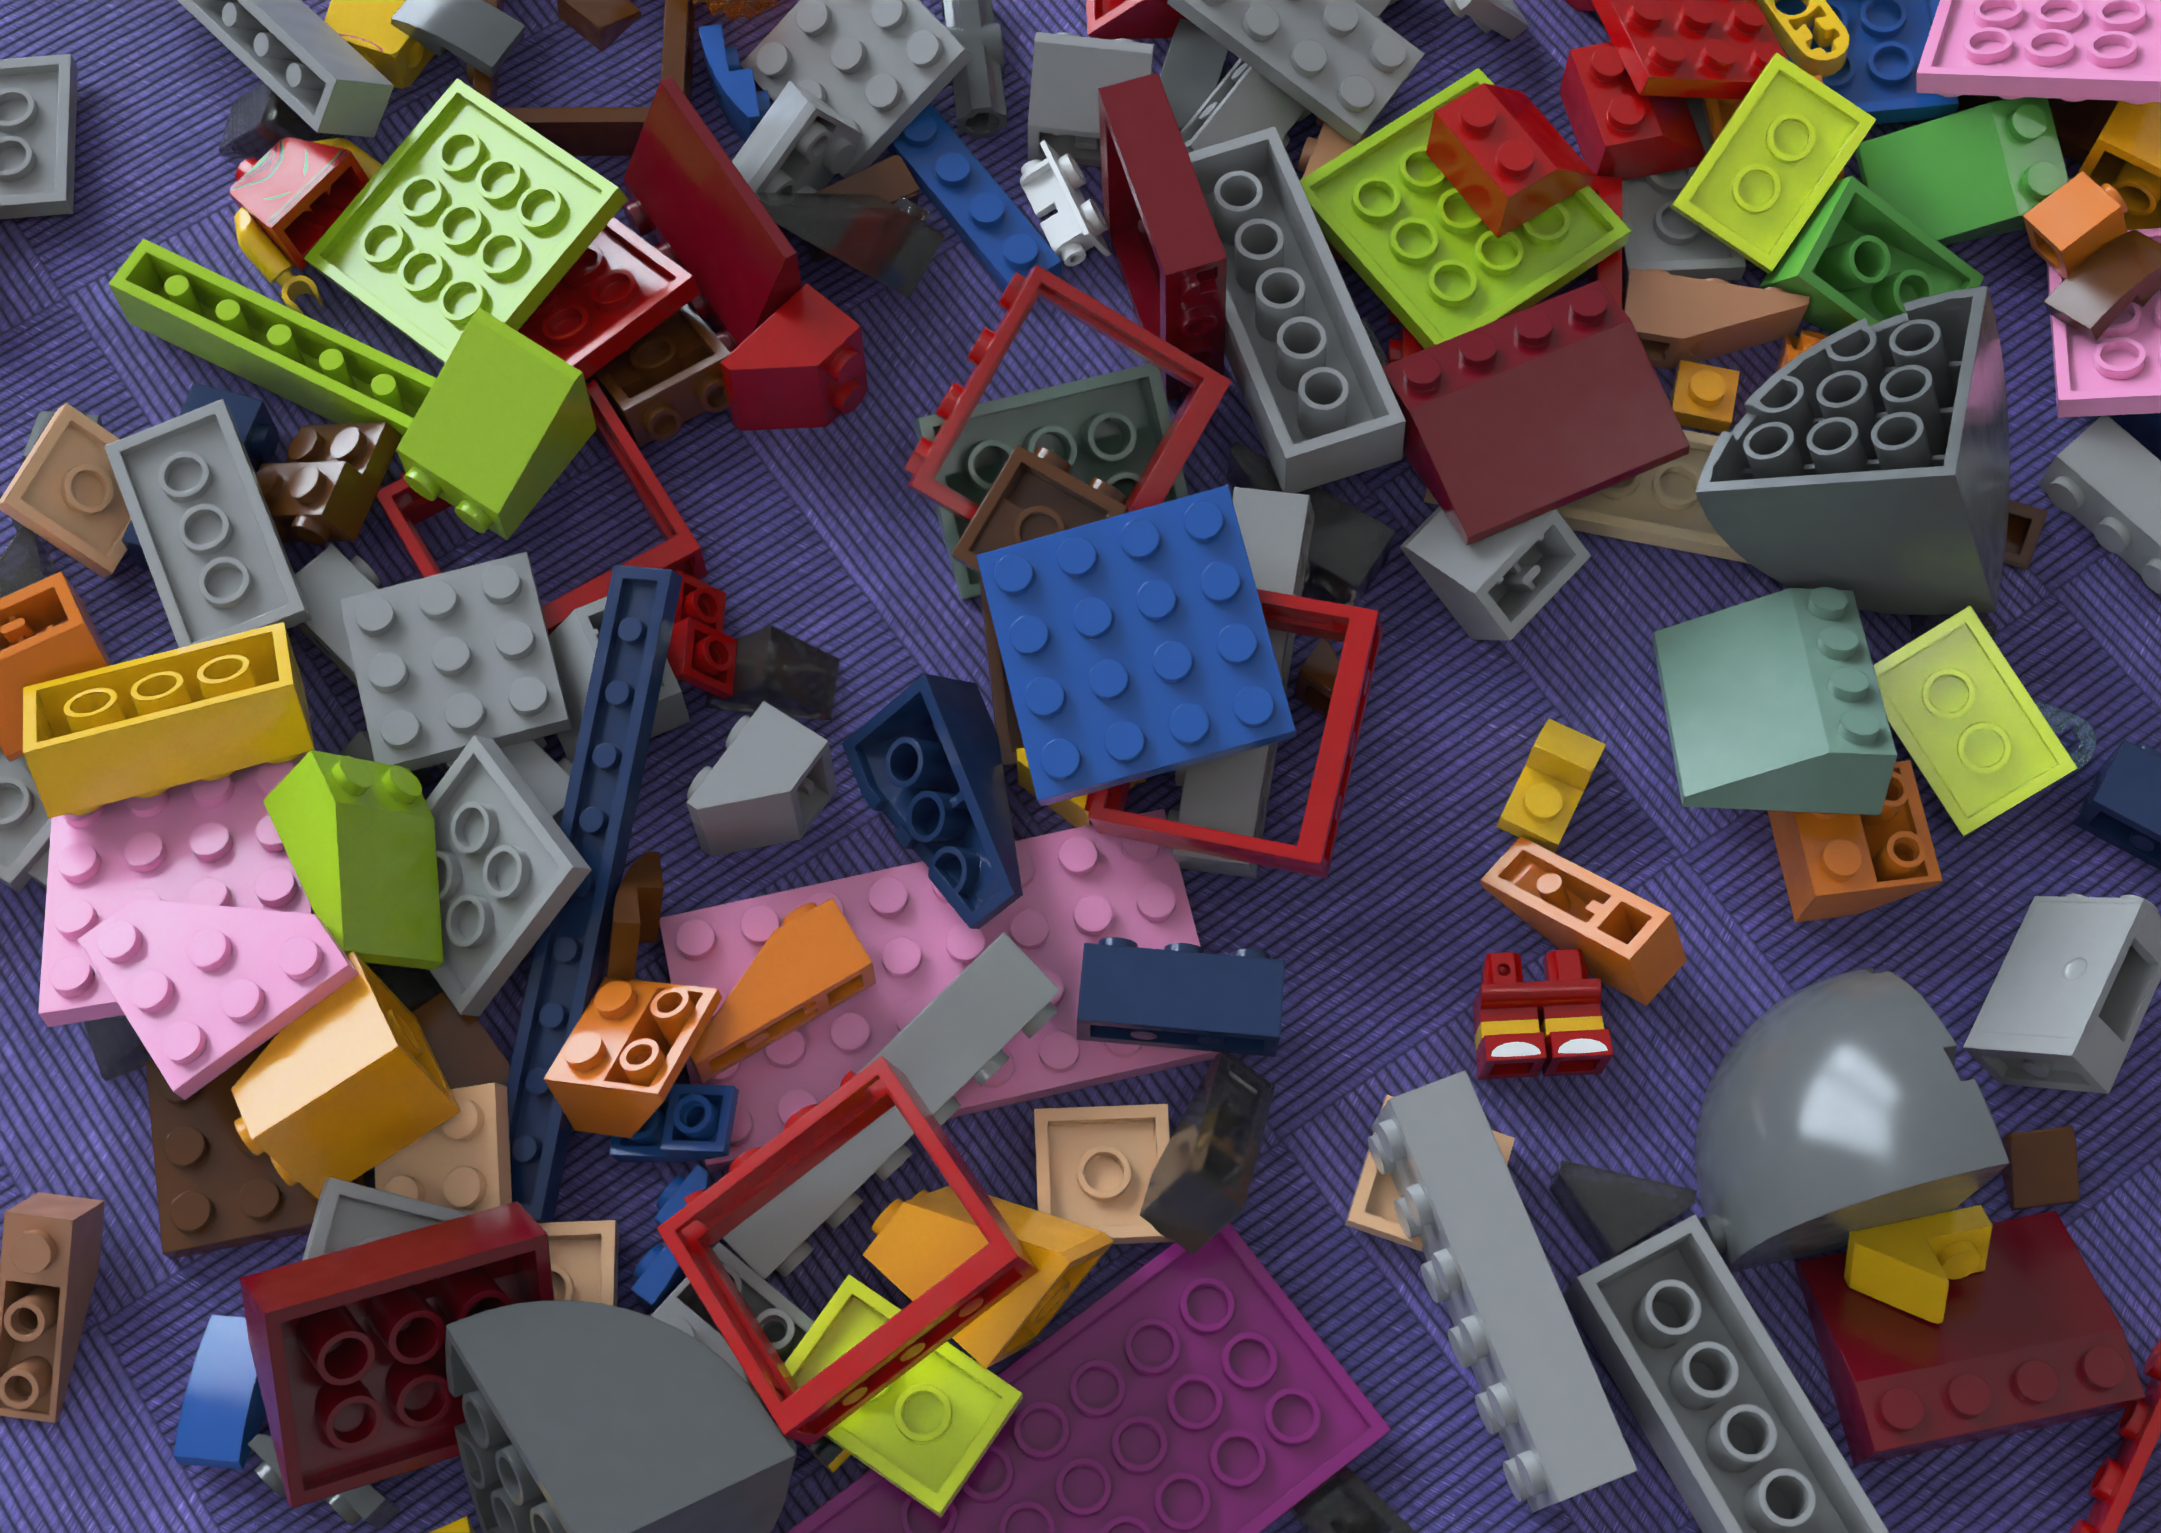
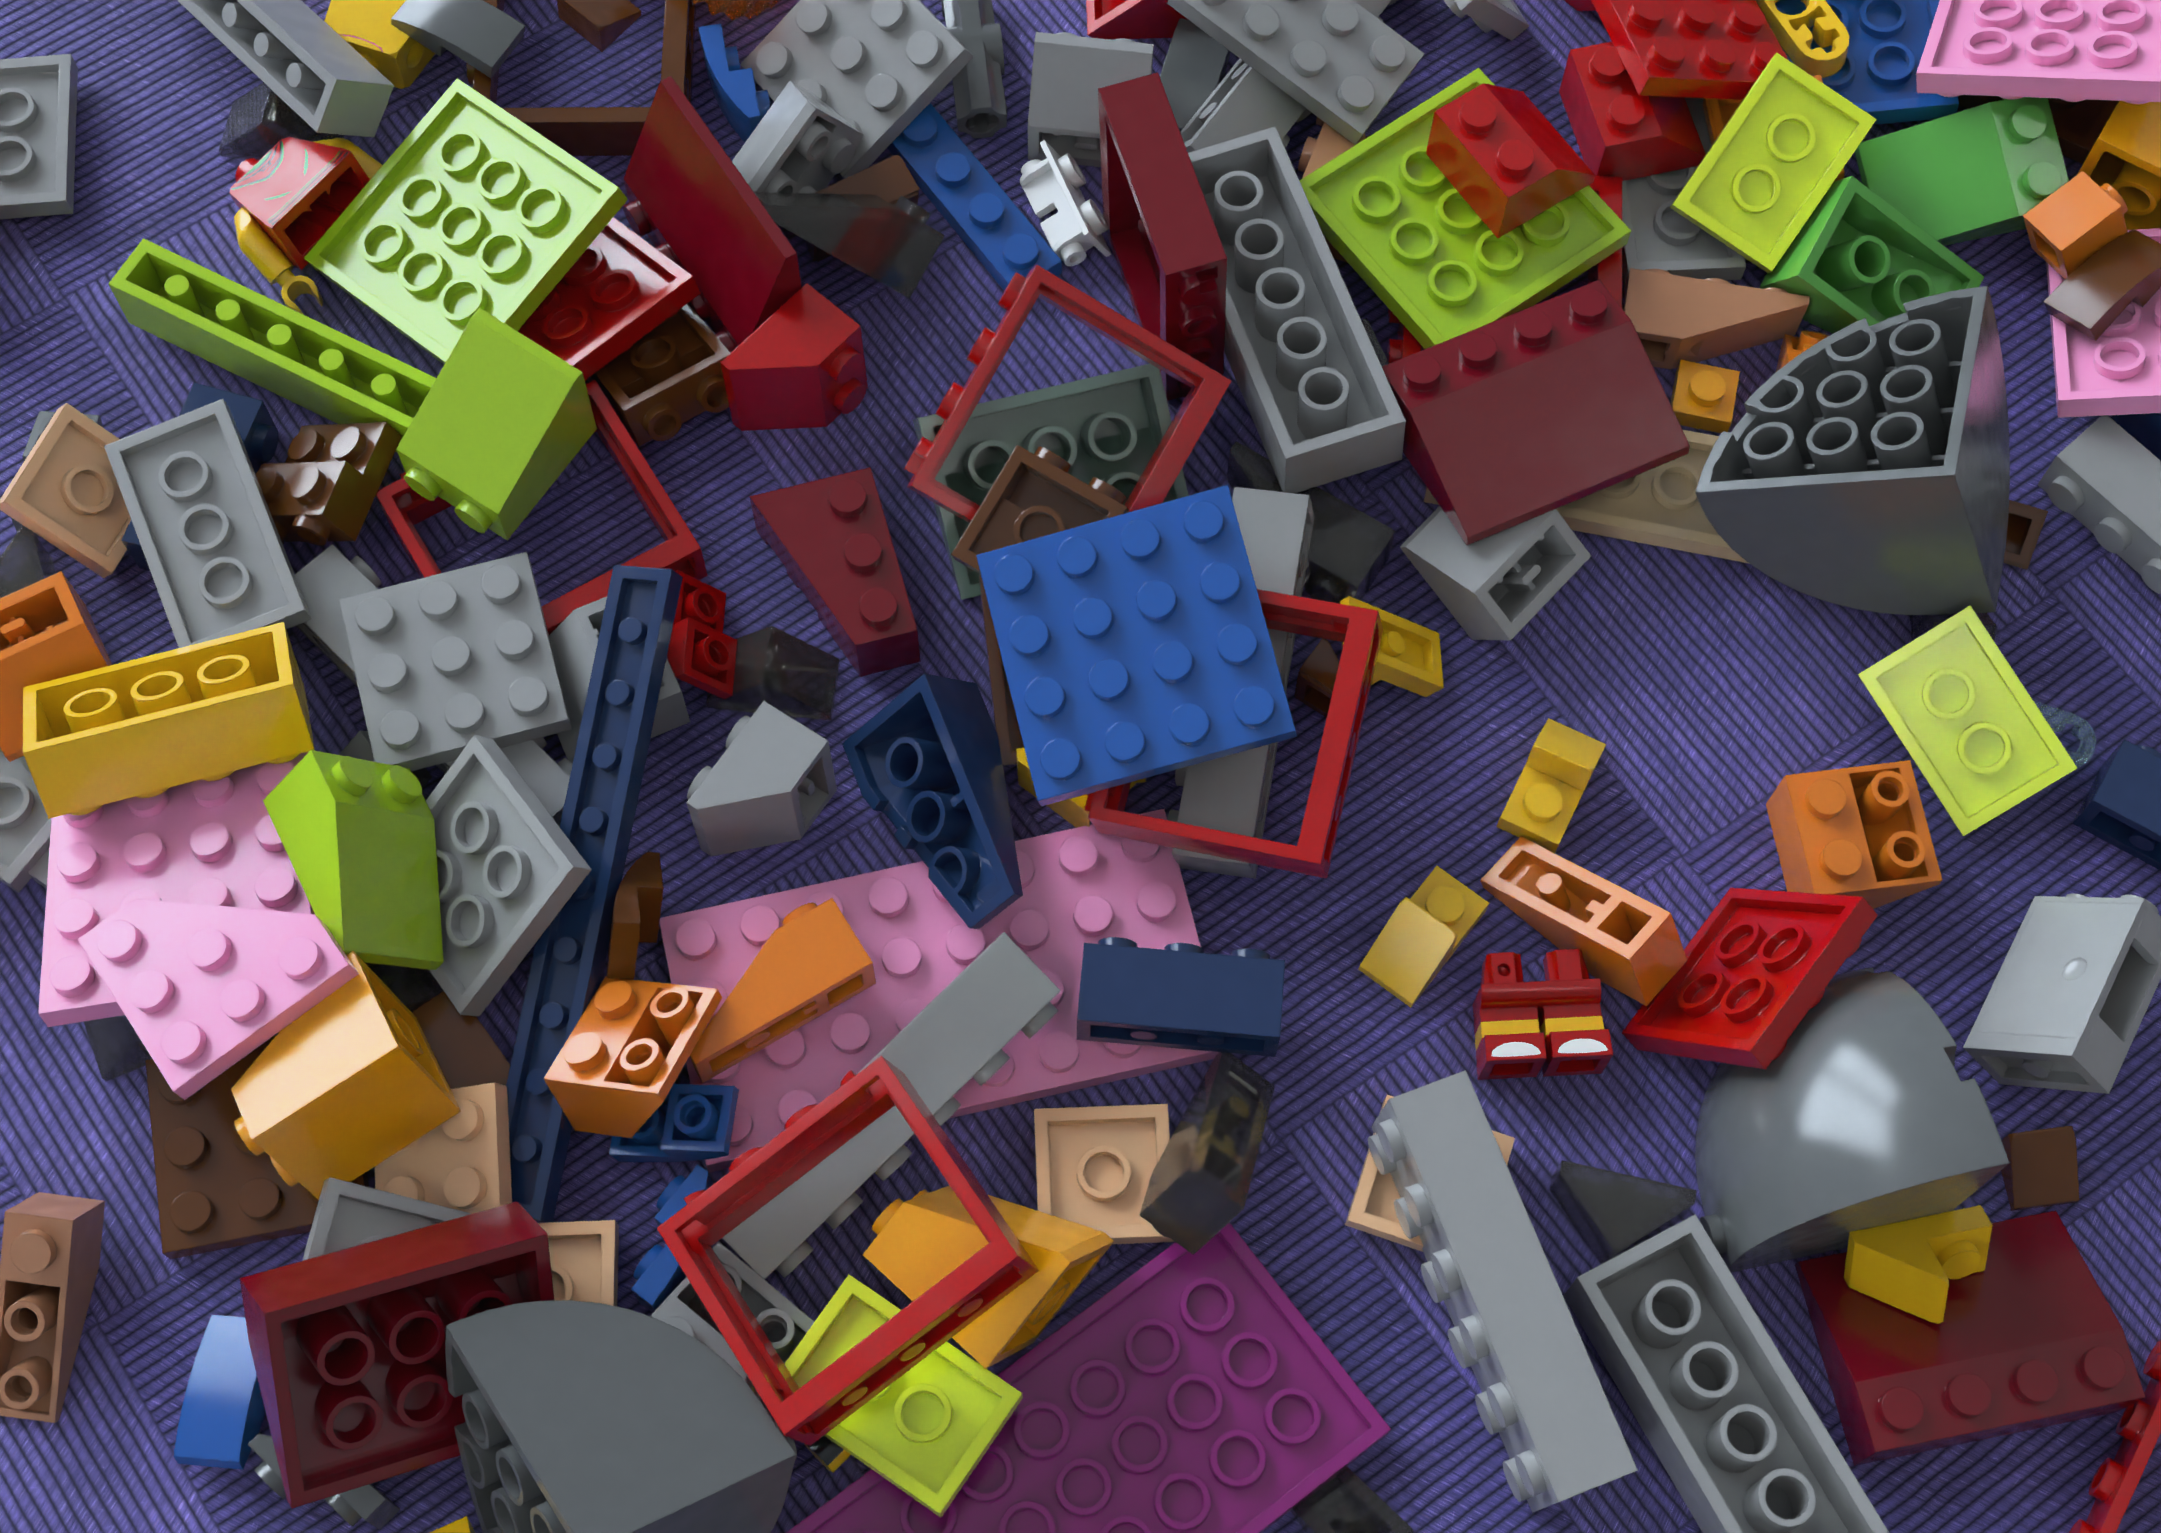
(845, 563): none -> dark red wedge
(1407, 653): none -> yellow slope
(1423, 935): none -> yellow slope
(1751, 976): none -> red plate
(1776, 706): sand green slope -> none

